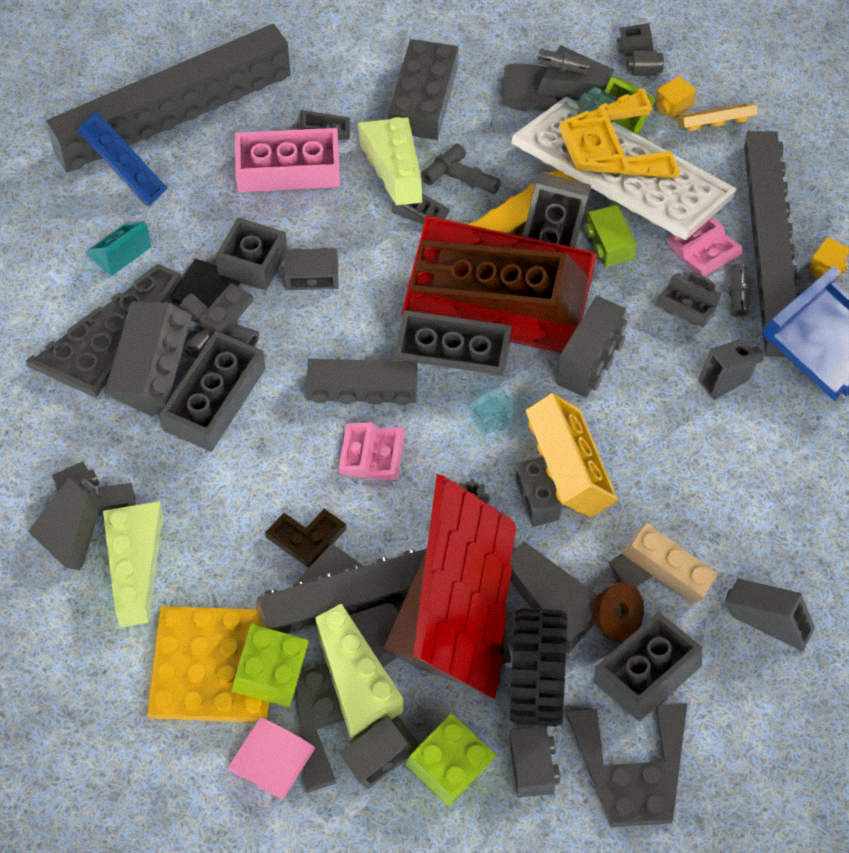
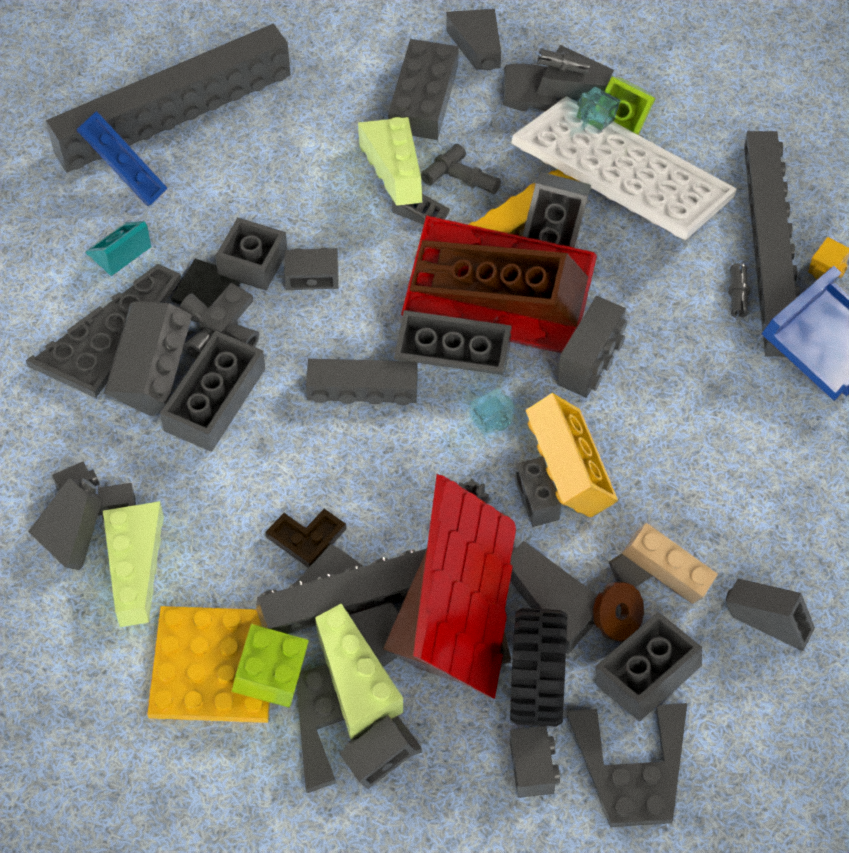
(271, 758): bright pink slope -> none
(287, 160): bright pink brick -> none
(310, 119): dark grey slope -> none
(371, 451): bright pink slope -> none
(450, 759): lime brick -> none
(476, 36): none -> dark grey slope
(597, 149): yellow wing -> none
(610, 235): lime brick -> none
(635, 39): dark grey brick -> none
(645, 63): dark grey brick -> none
(675, 97): yellow brick -> none
(690, 298): dark grey slope -> none
(706, 248): bright pink slope -> none
(717, 117): yellow plate -> none
(729, 367): dark grey torso -> none

